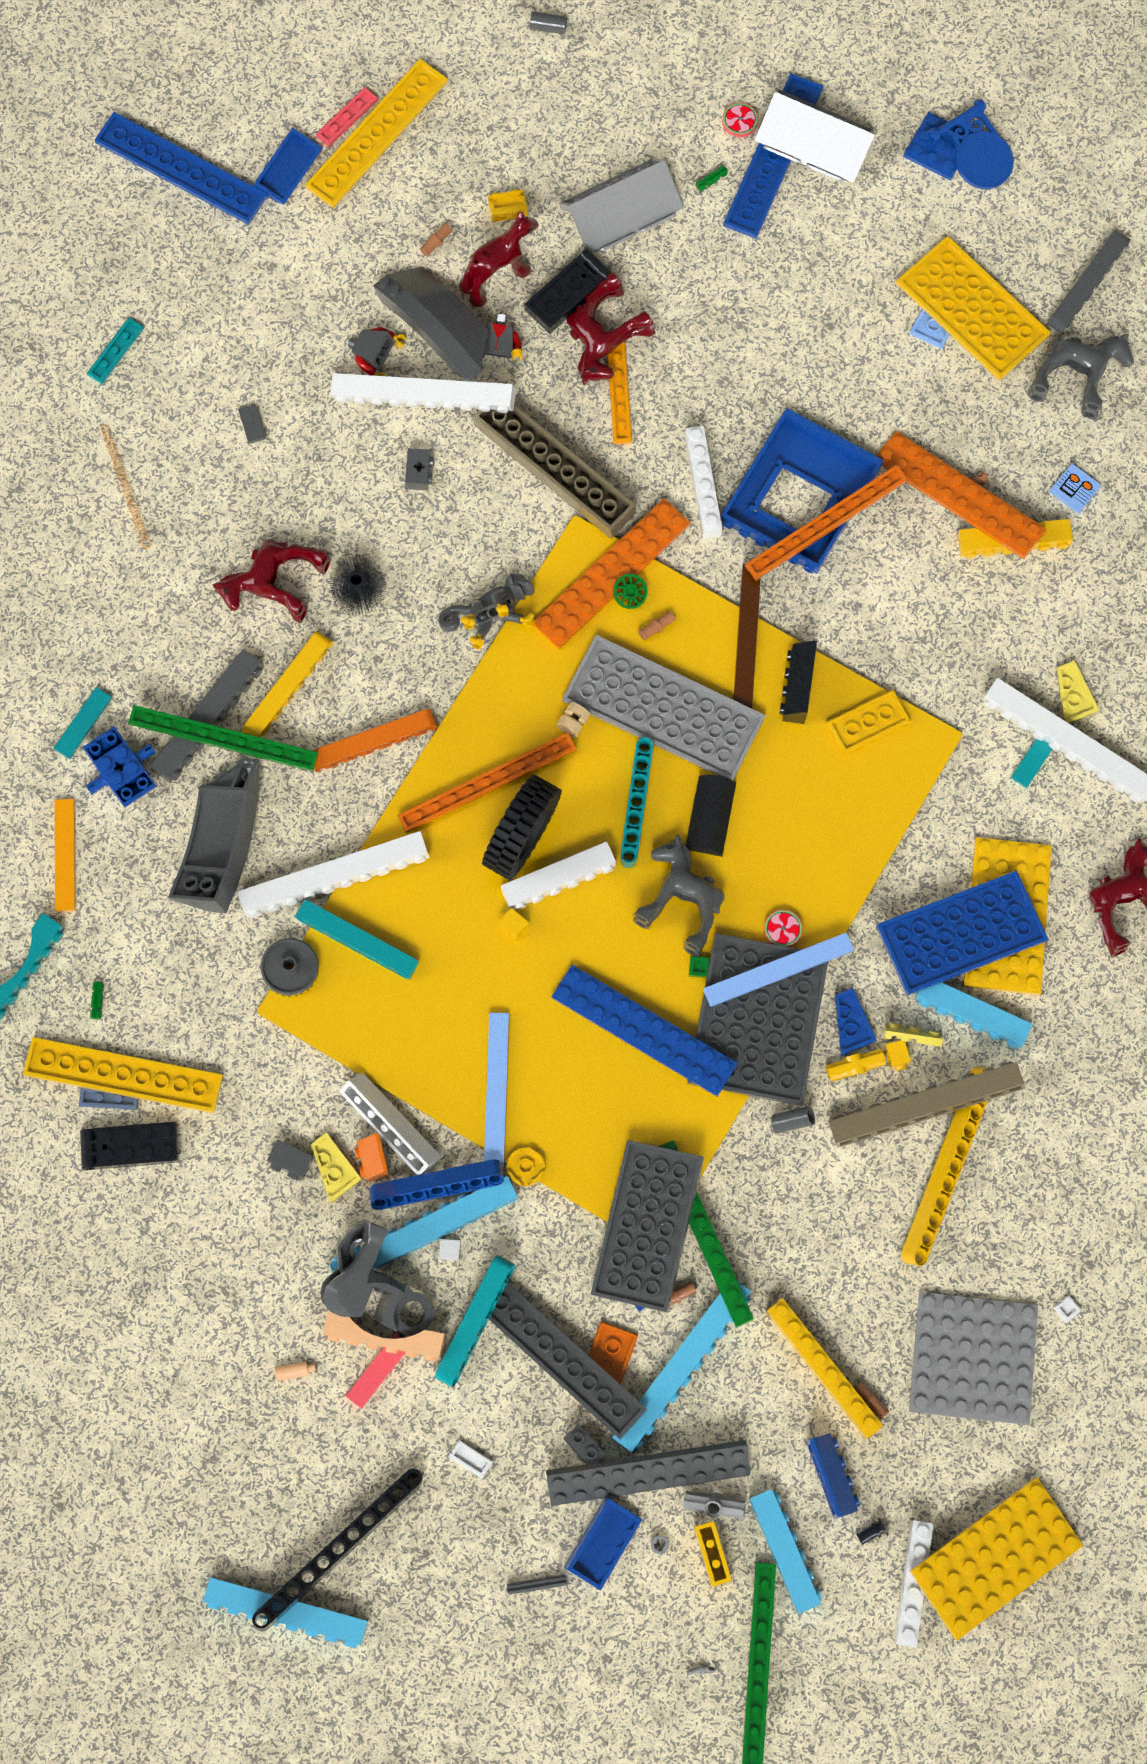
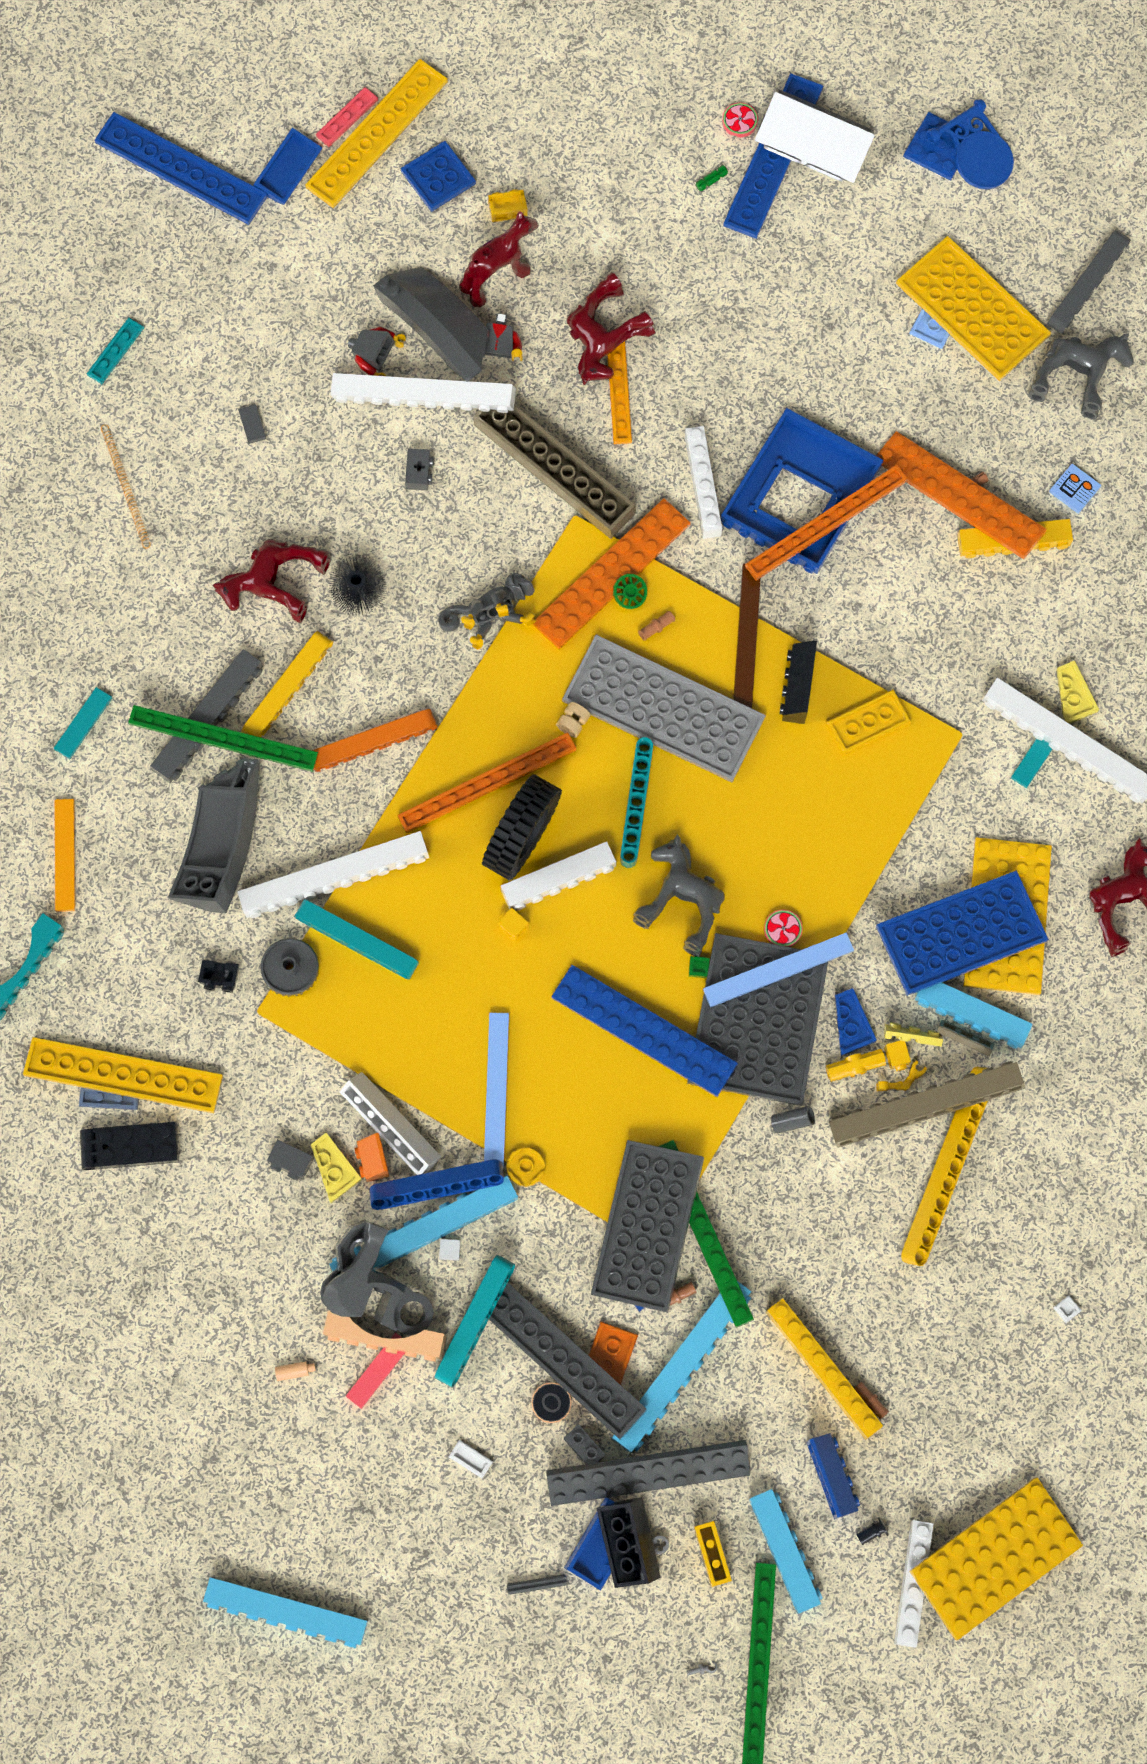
(96, 1000): green axle -> none
(111, 752): blue slope -> none
(218, 975): none -> black cylinder
(334, 1559): black beam -> none
(436, 240): nougat pin -> none
(438, 176): none -> blue plate
(548, 22): dark grey pin -> none
(551, 1403): none -> black tile
(566, 291): black hinge -> none
(624, 205): light grey piece -> none
(628, 1543): none -> black slope
(702, 1503): light grey piece -> none
(710, 815): black piece -> none
(913, 1074): none -> yellow piece
(965, 1038): none -> dark tan tile
(973, 1358): light grey plate -> none

